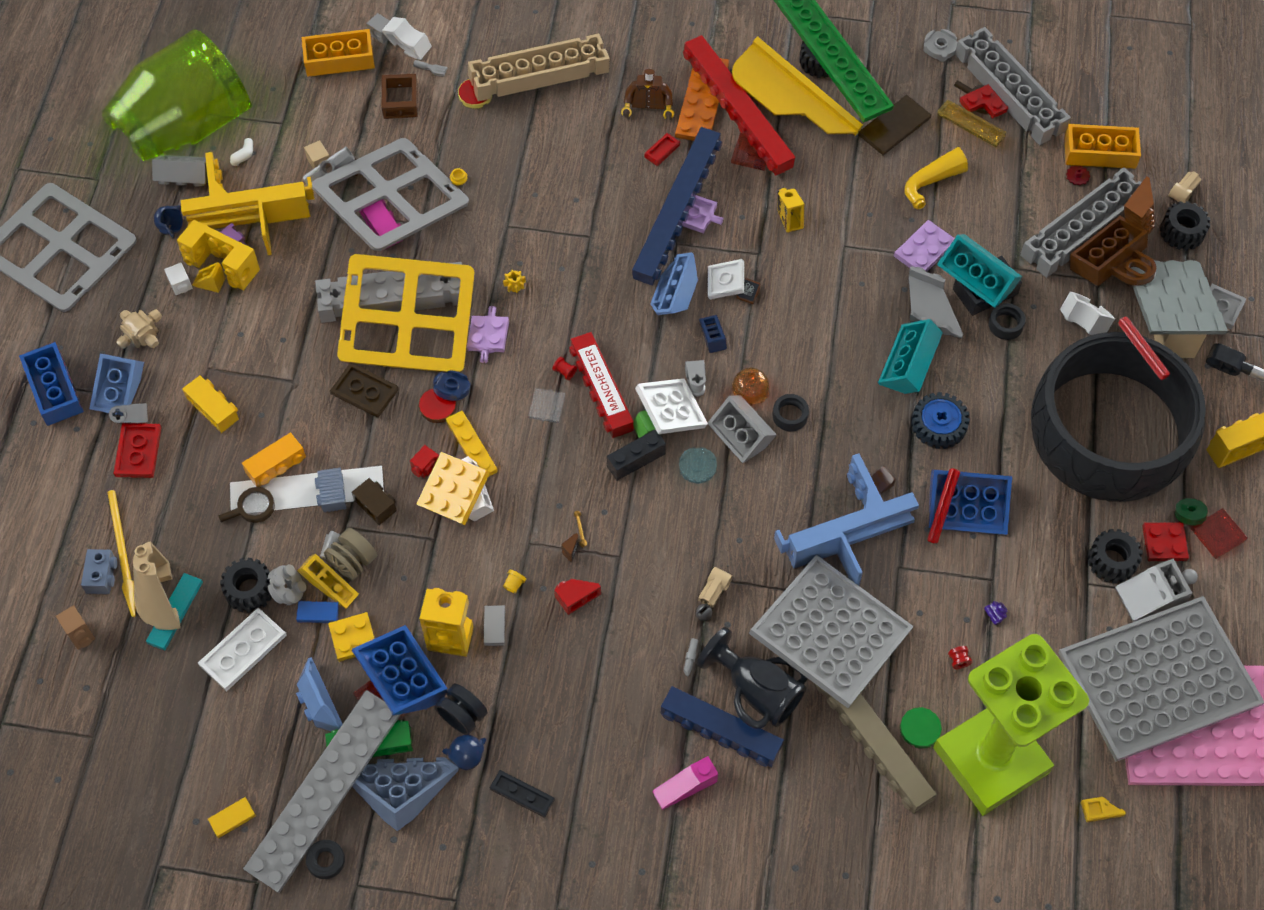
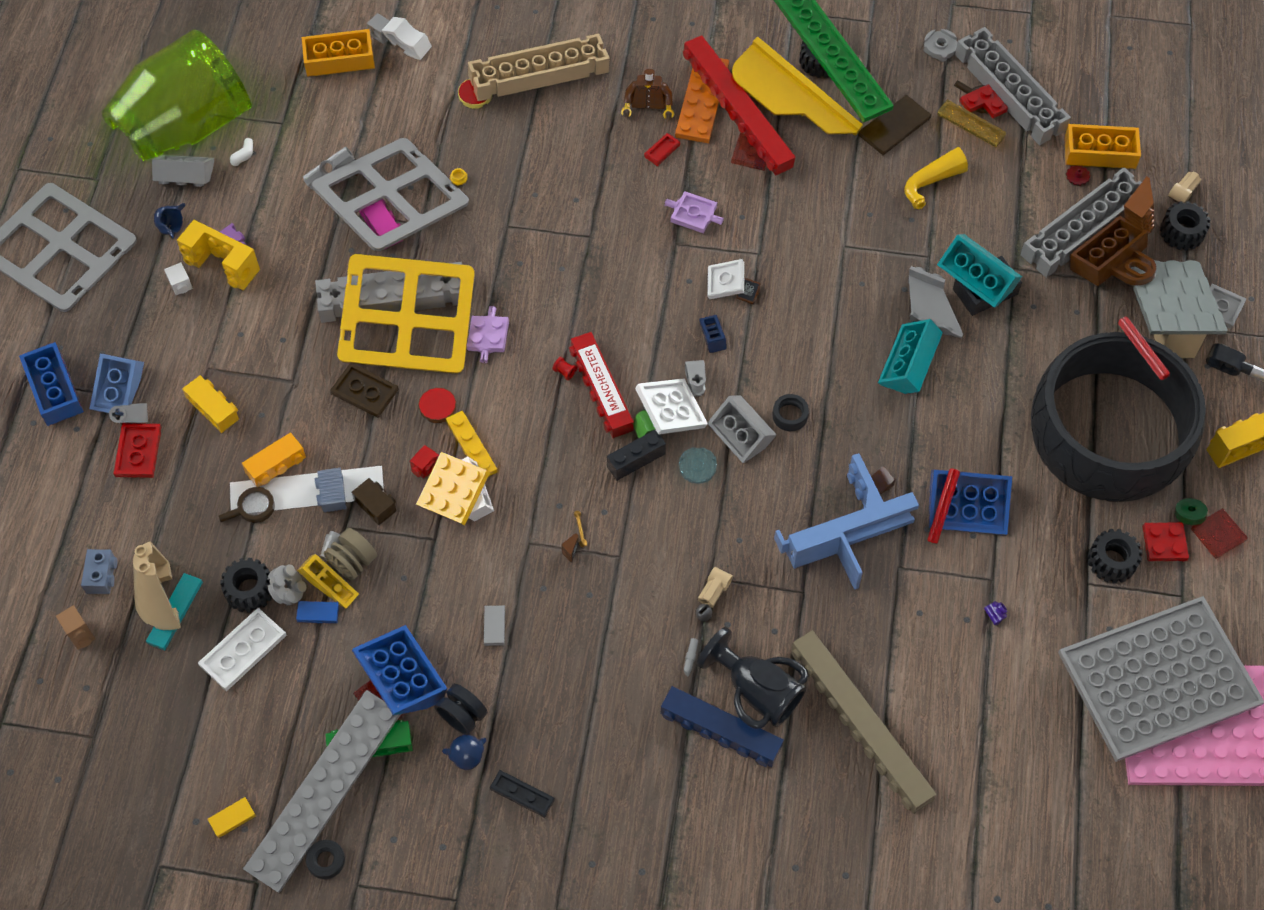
(128, 584): yellow piece -> none
(139, 329): tan piece -> none
(210, 278): yellow slope -> none
(271, 203): yellow piece -> none
(316, 154): tan brick -> none
(317, 700): medium blue wedge -> none
(349, 634): yellow plate -> none
(400, 109): reddish brown window -> none
(402, 789): sand blue slope -> none
(435, 69): light grey piece -> none
(446, 628): yellow plate -> none
(451, 385): dark blue tile -> none
(513, 581): yellow piece -> none
(514, 281): yellow gear -> none
(547, 405): clear piece -> none
(576, 594): red slope -> none
(676, 206): dark blue brick -> none
(676, 285): medium blue wedge -> none
(686, 783): slope -> none
(751, 385): clear orange cylinder -> none
(789, 202): yellow torso -> none
(831, 631): light grey plate -> none
(920, 727): green tile -> none
(924, 246): lavender plate -> none
(940, 420): wheel -> none
(960, 657): red wheel -> none
(1006, 333): black tyre -> none
(1025, 698): lime piece -> none
(1079, 310): white brick -> none
(1100, 809): yellow tile -> none
(1152, 593): light grey slope -> none

